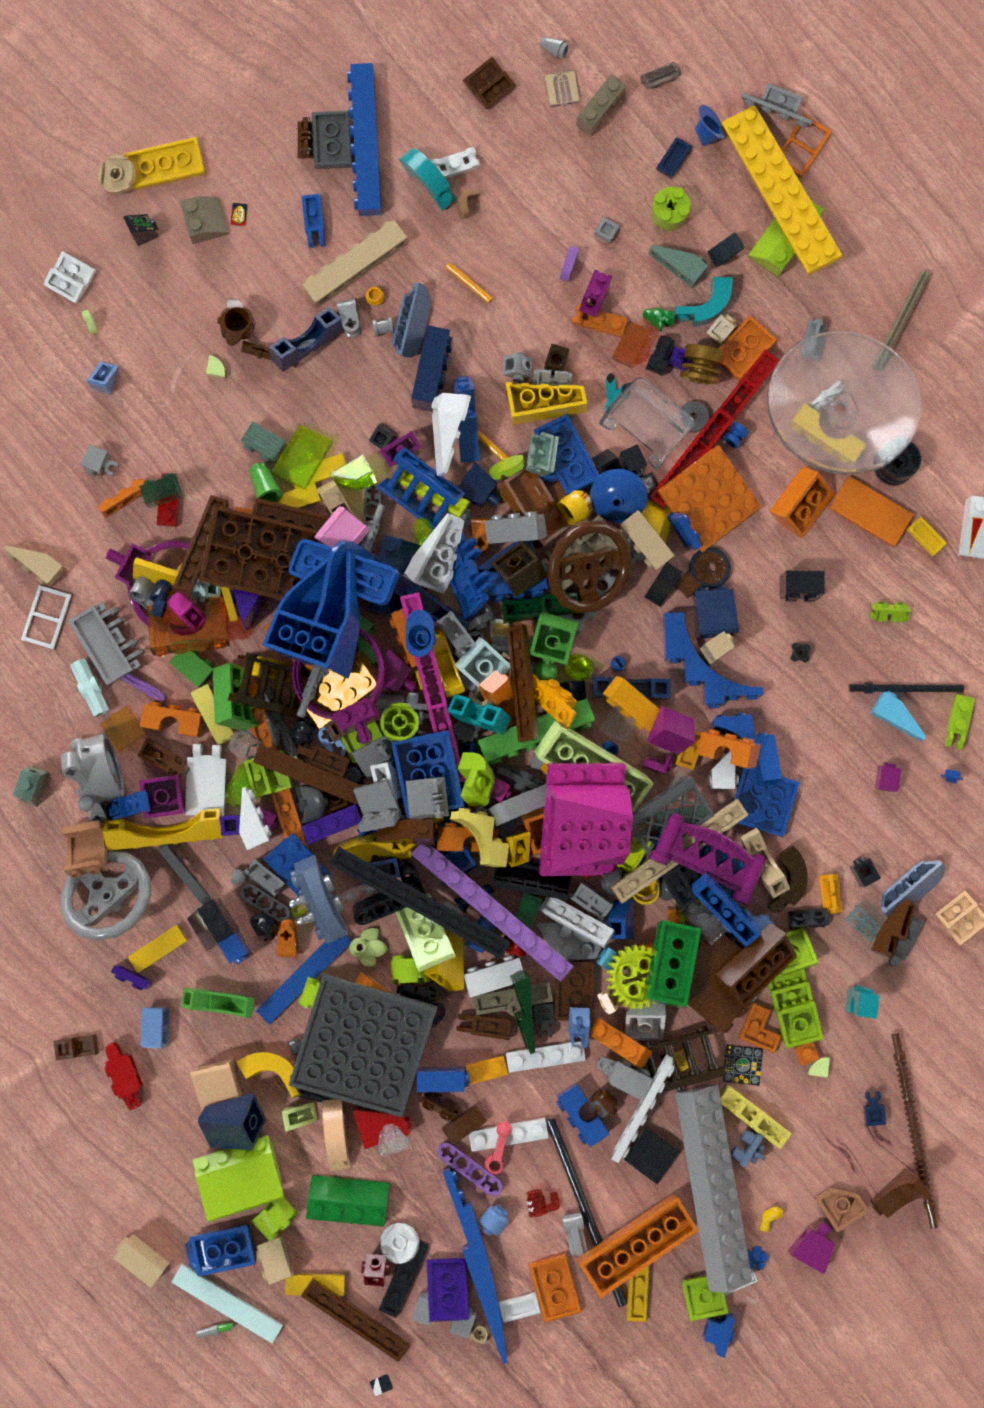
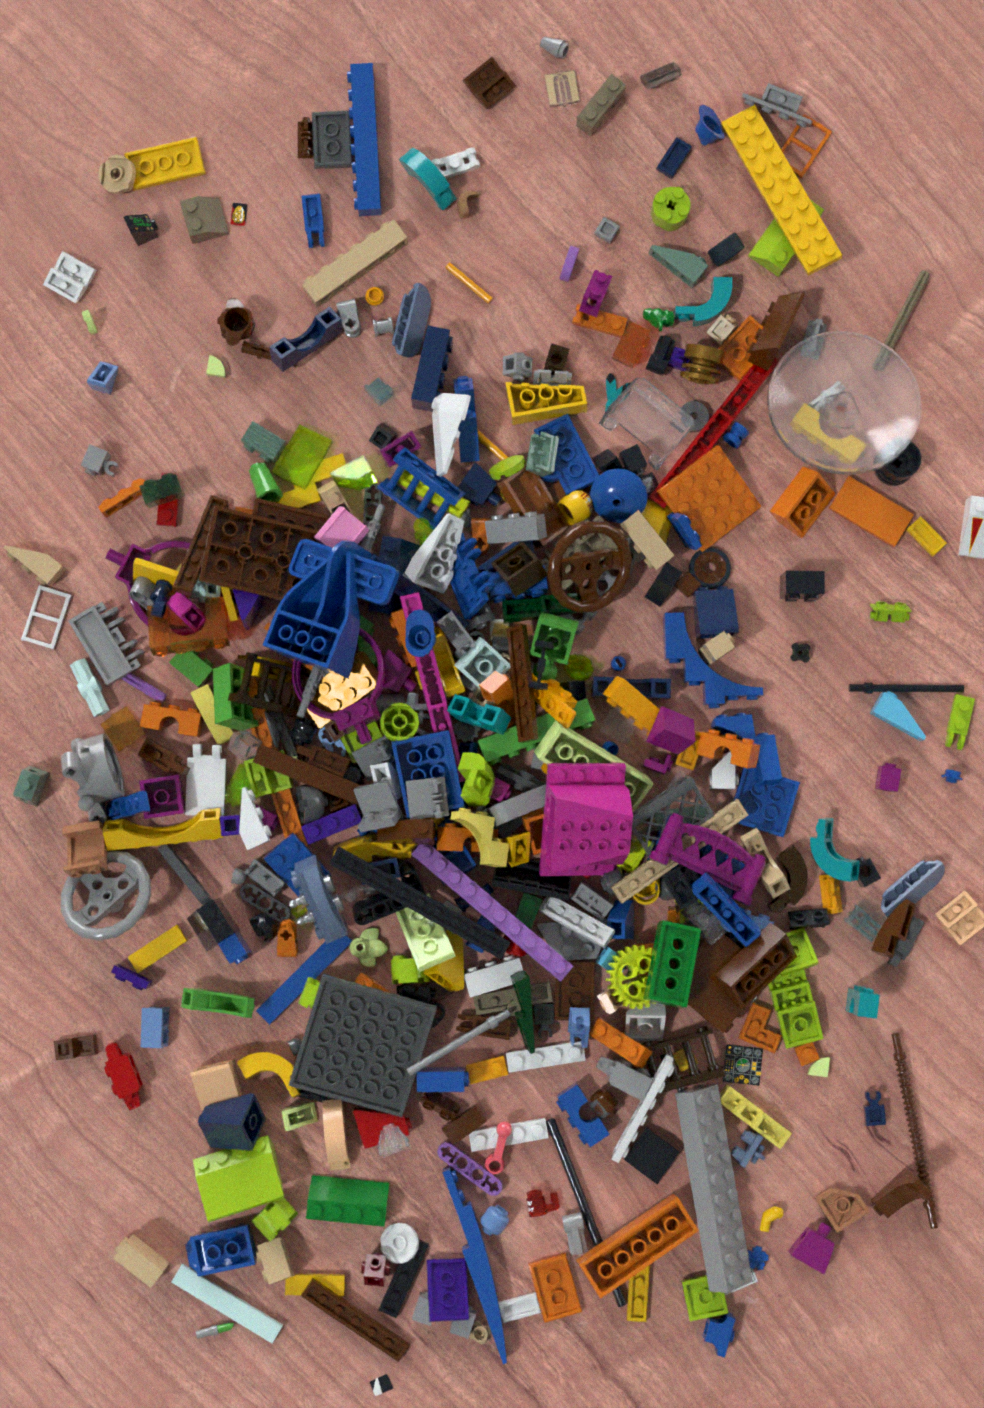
(379, 391): none -> clear light blue panel
(490, 1023): none -> light grey bar
(544, 645): none -> black wheel
(774, 329): none -> reddish brown slope
(827, 856): none -> teal arch

